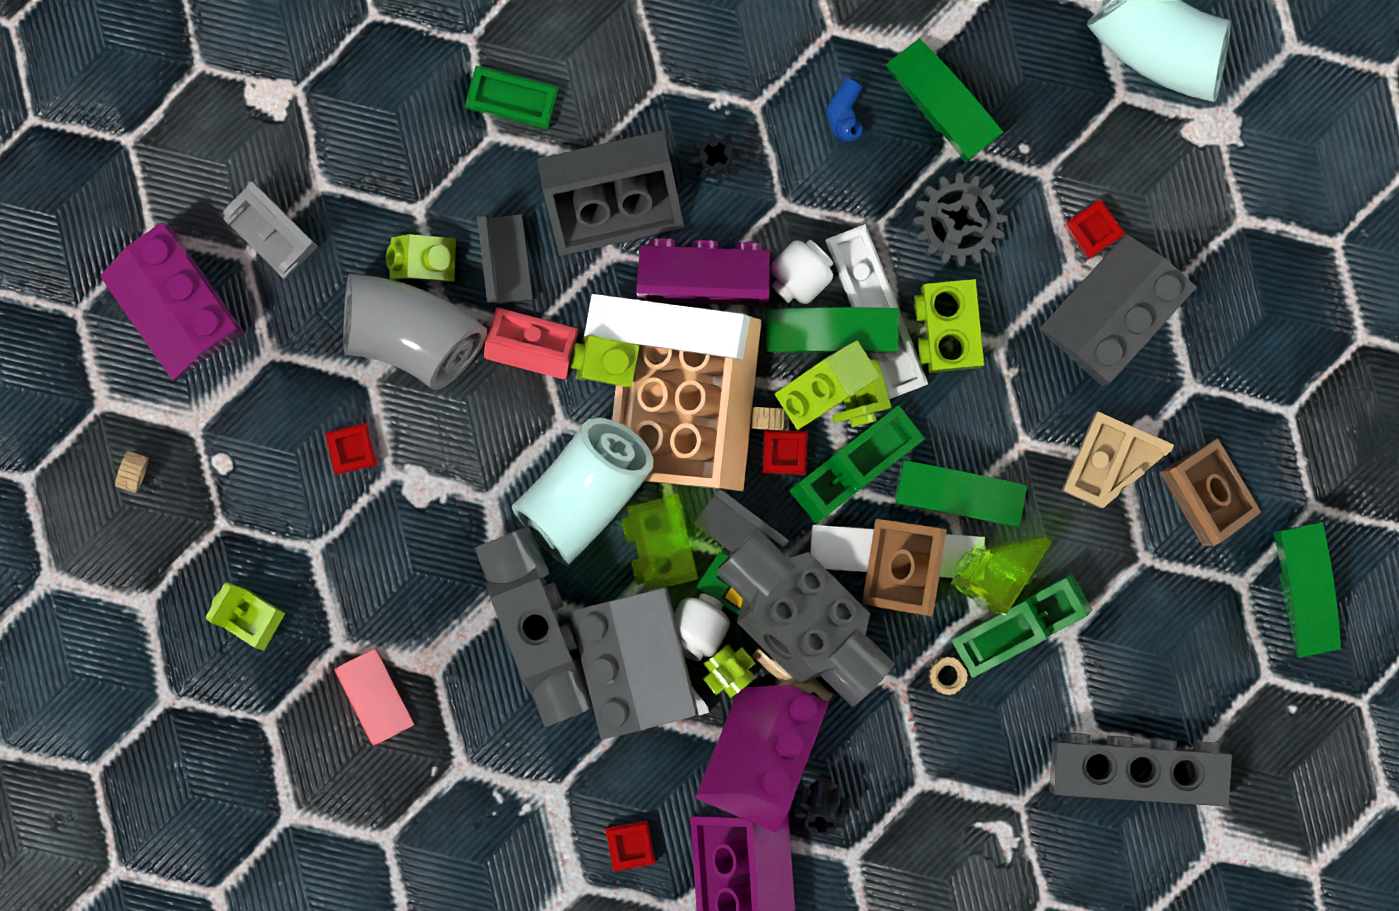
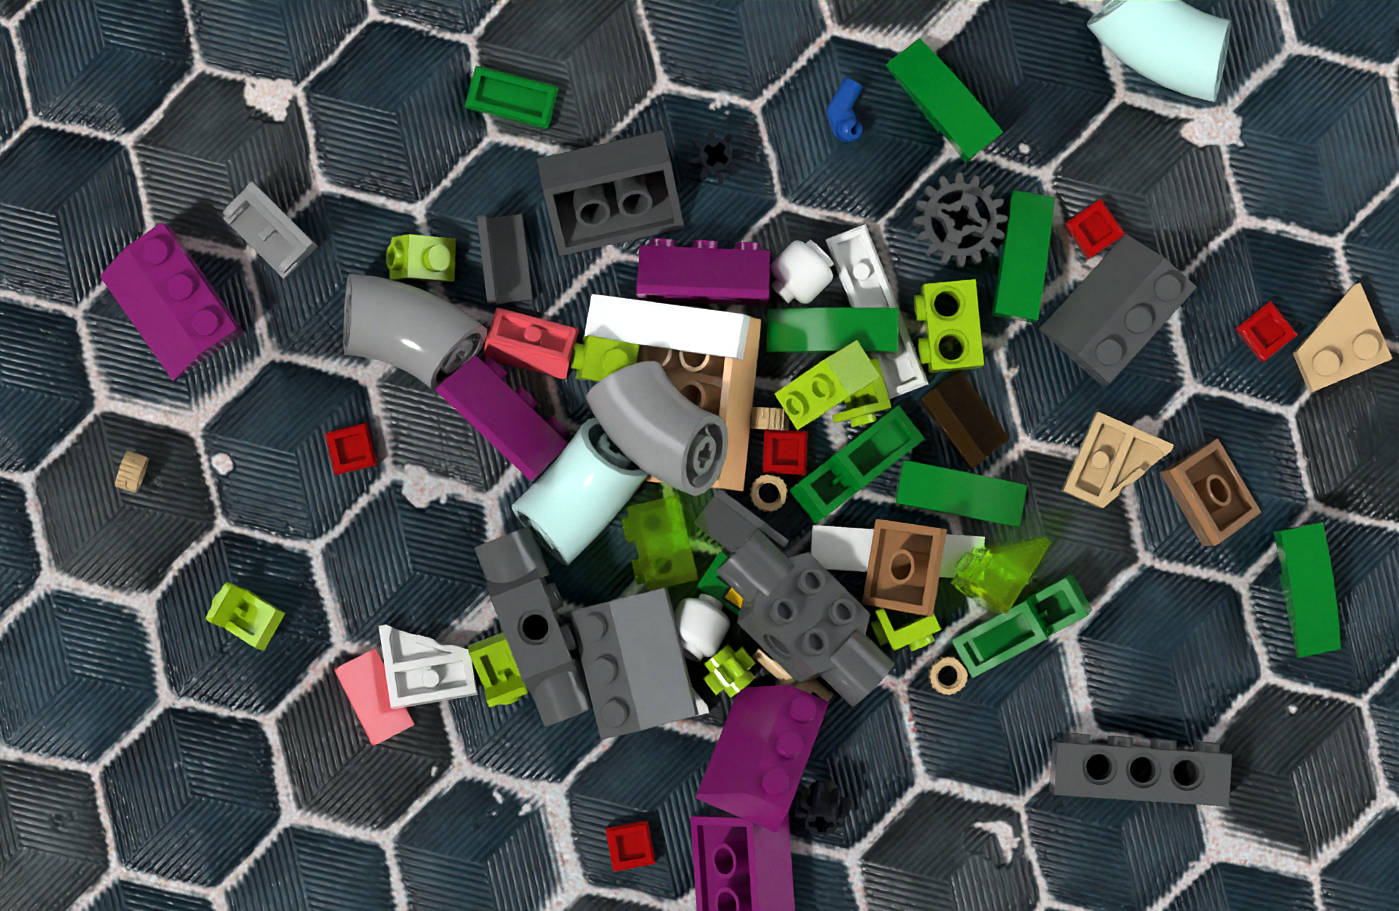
(424, 669): none -> white wing
(497, 670): none -> lime bracket
(505, 416): none -> magenta slope
(660, 427): none -> light grey brick
(755, 493): none -> tan axle
(915, 633): none -> lime bracket
(964, 420): none -> dark brown panel
(1023, 257): none -> green slope
(1266, 331): none -> red tile
(1342, 343): none -> tan wing

